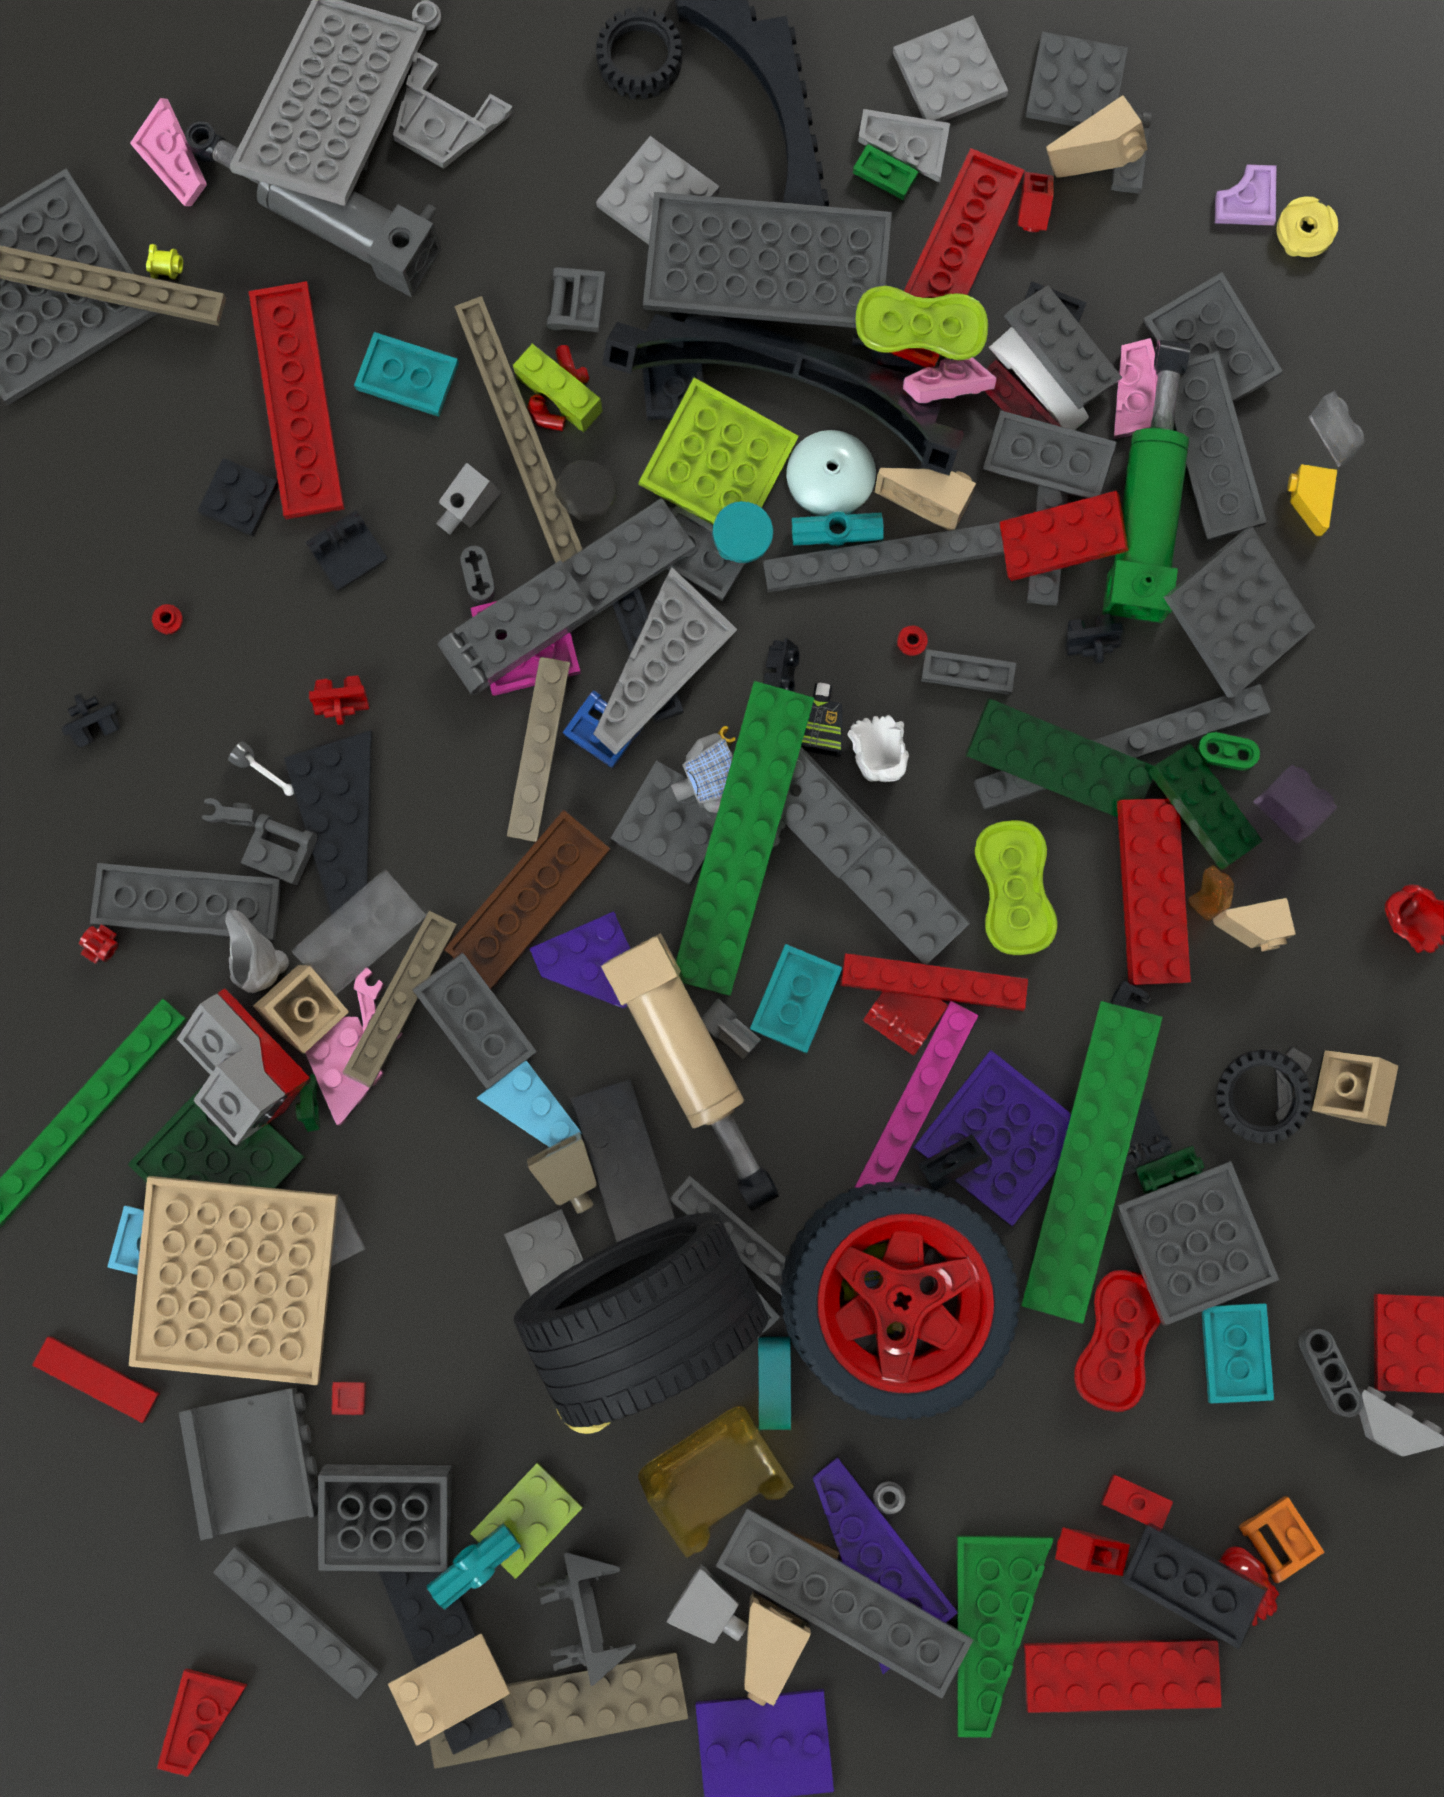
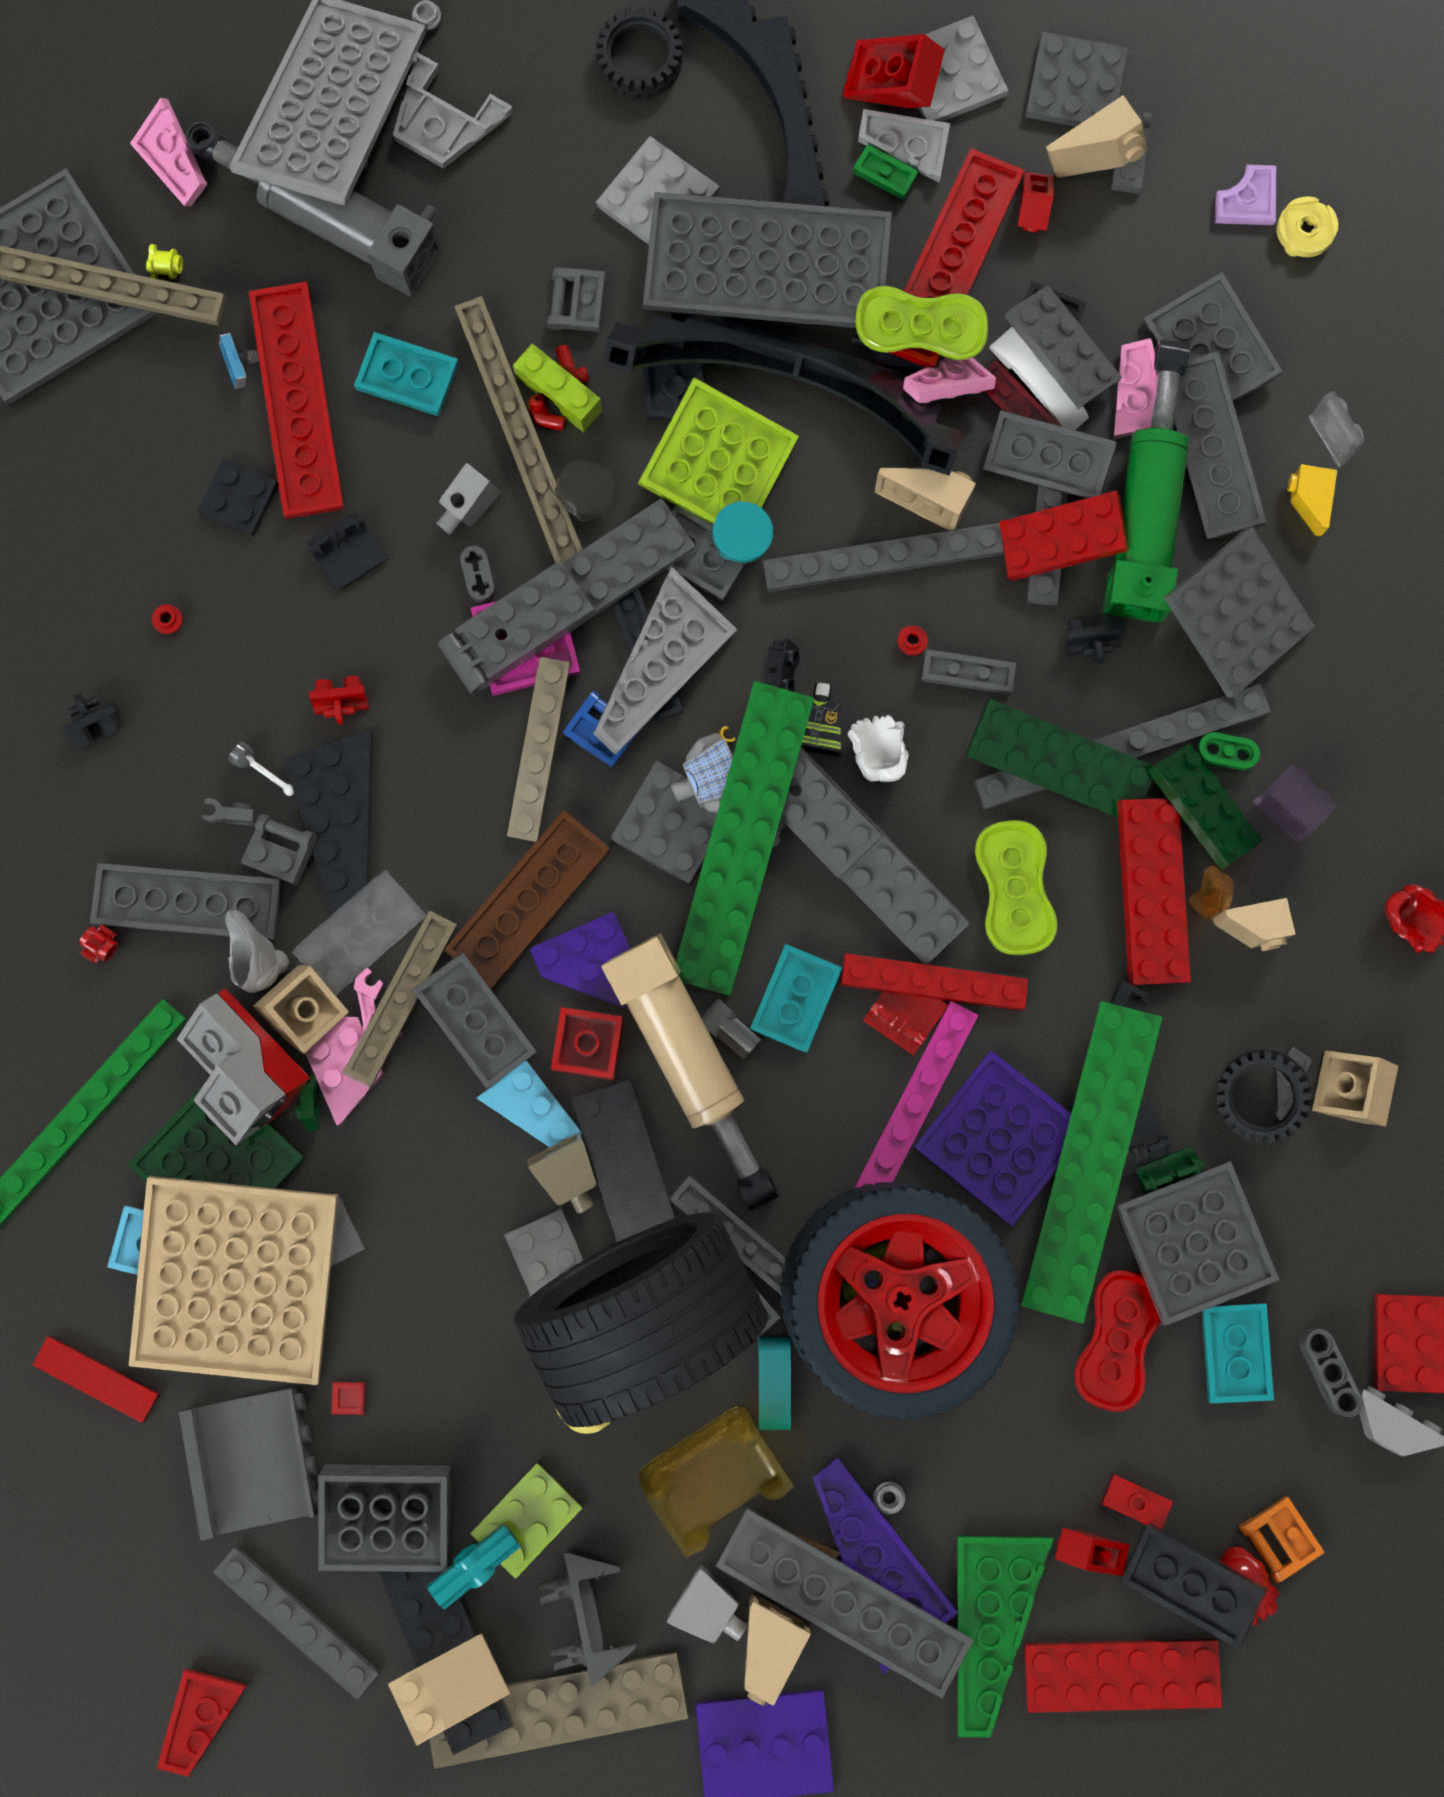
(235, 360): none -> dark azure piece
(587, 1043): none -> red brick
(817, 529): teal piece -> none
(825, 490): light aqua dish -> none
(895, 71): none -> red slope
(953, 1162): black plate -> none

